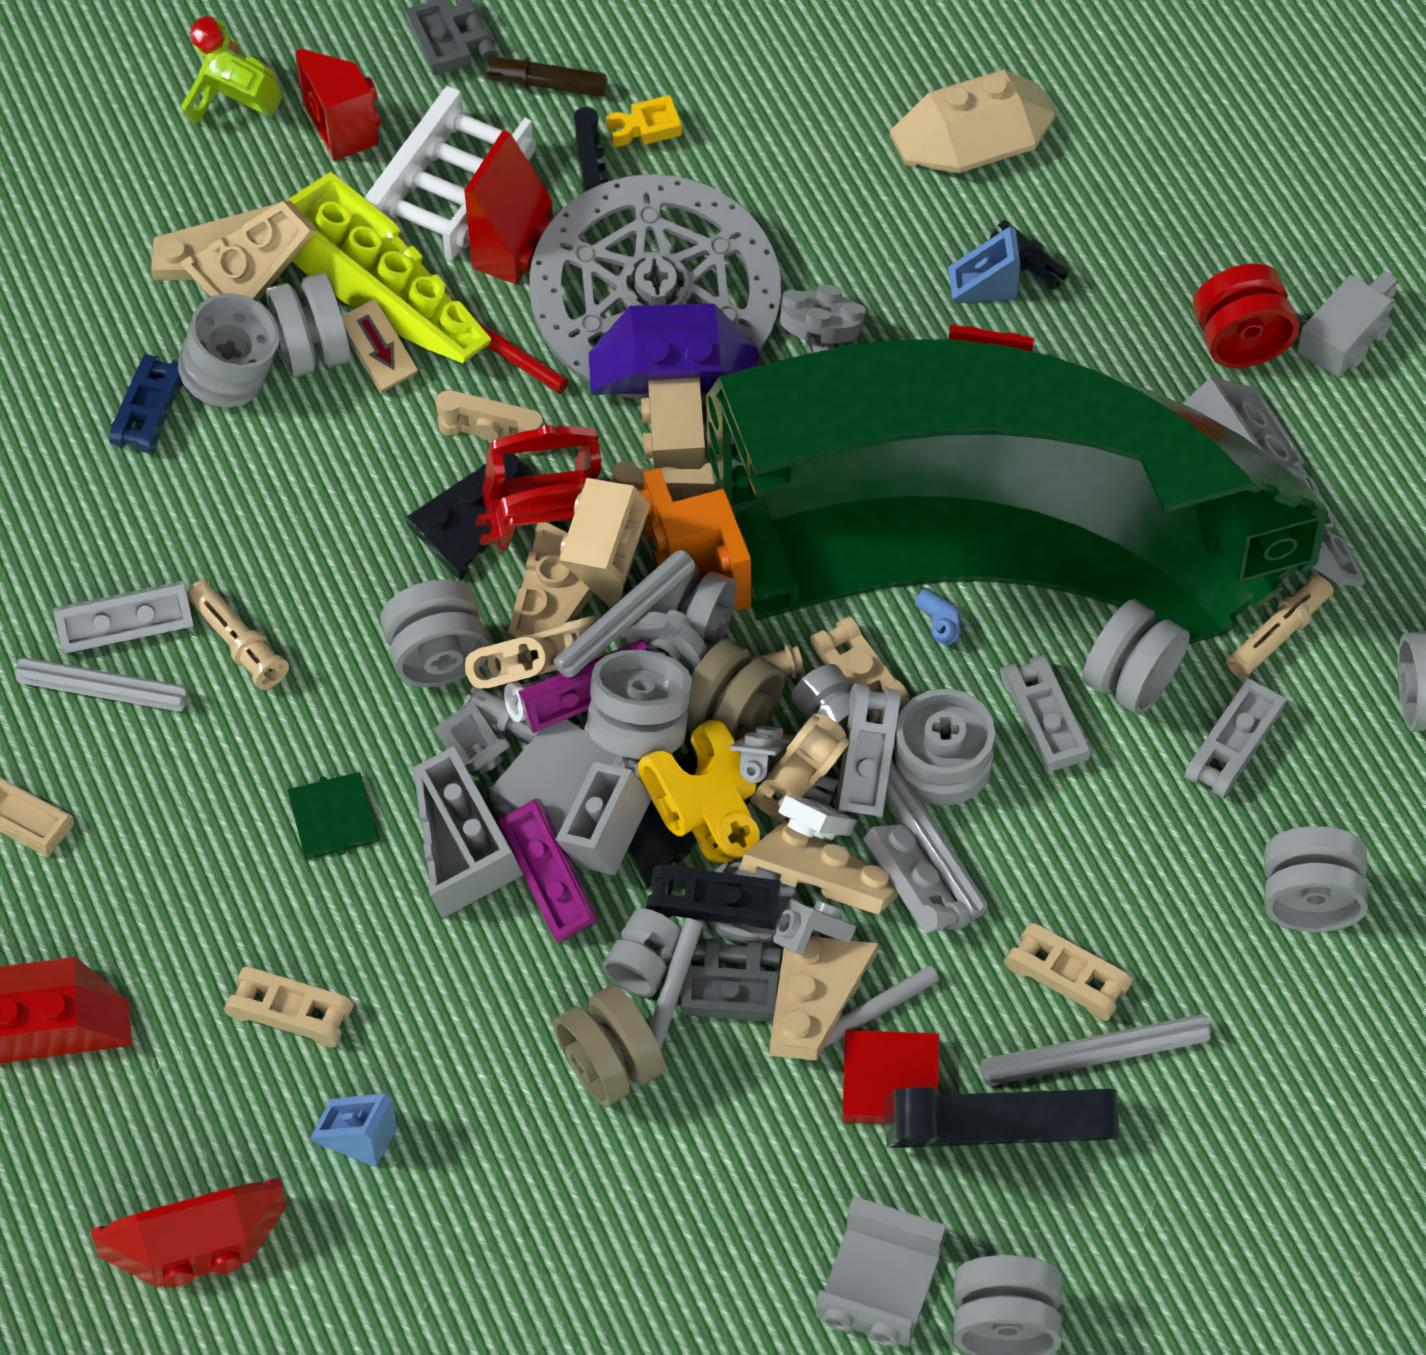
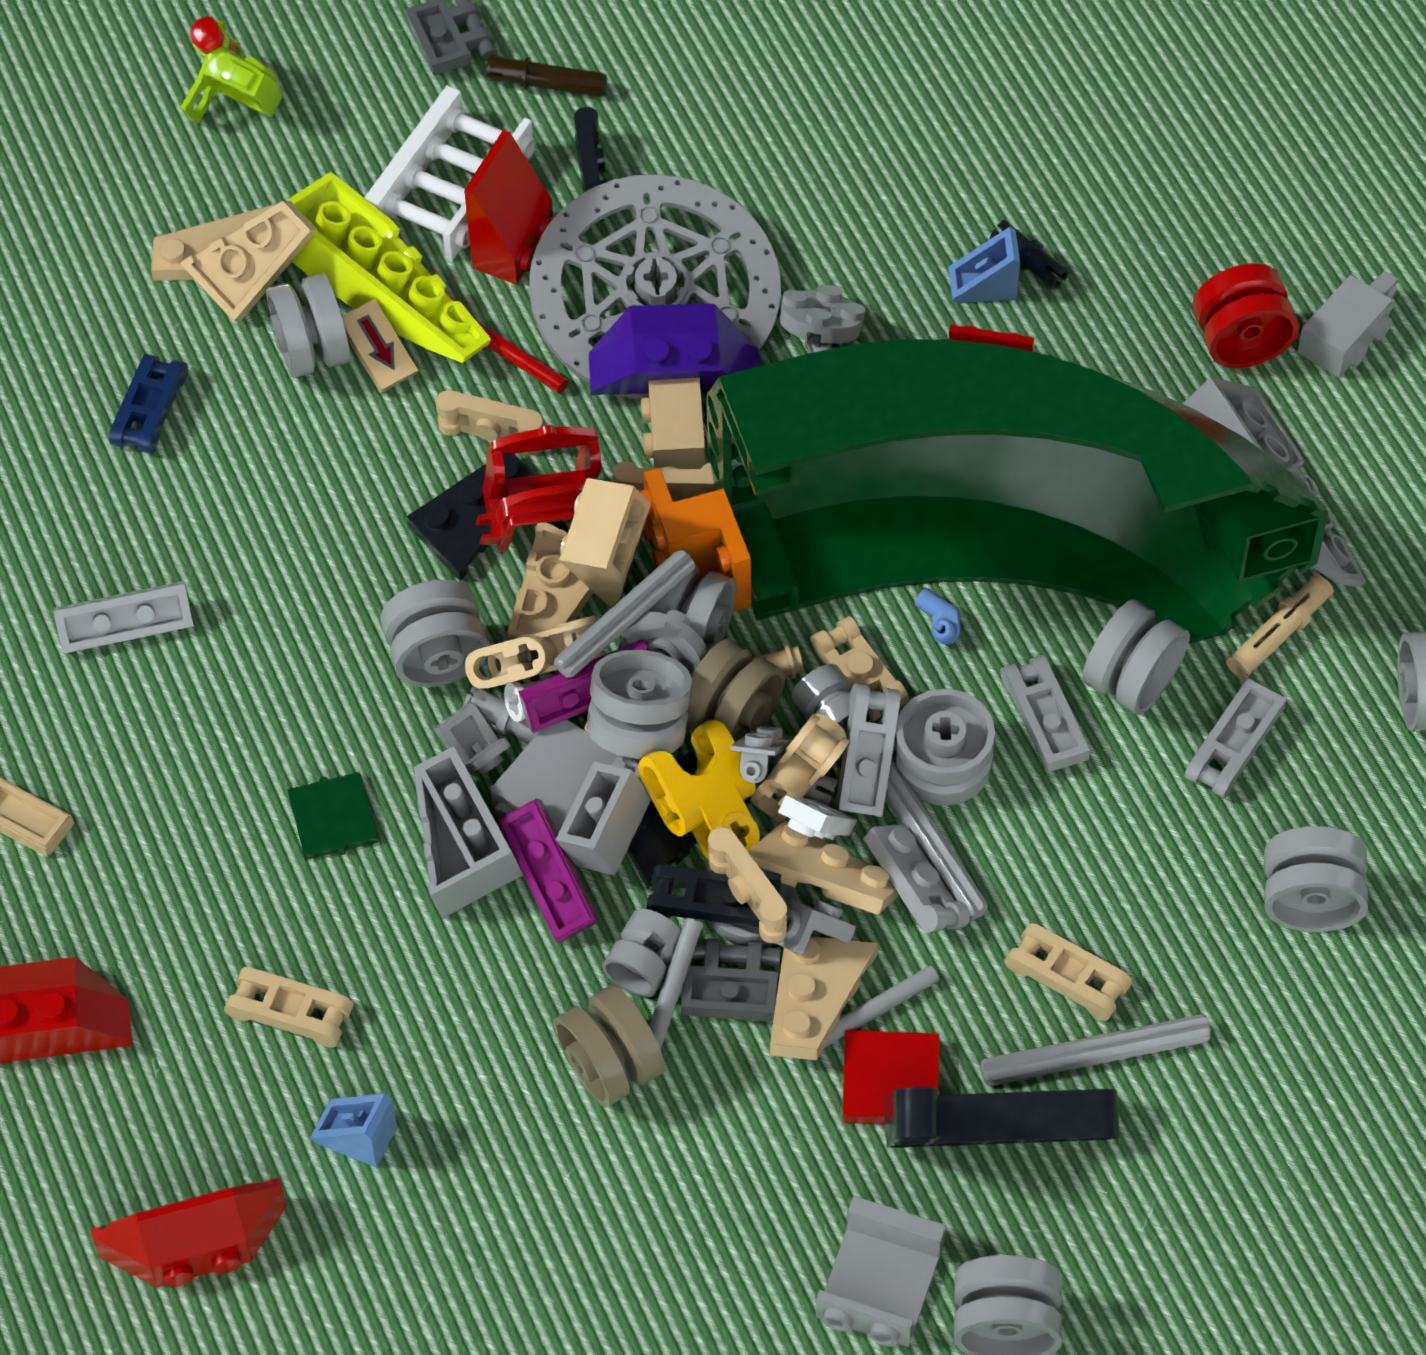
(101, 684): light grey axle -> none
(228, 350): light grey wheel -> none
(247, 646): tan pin -> none
(338, 102): red slope -> none
(650, 119): yellow plate -> none
(748, 883): none -> tan plate
(974, 123): tan wedge -> none

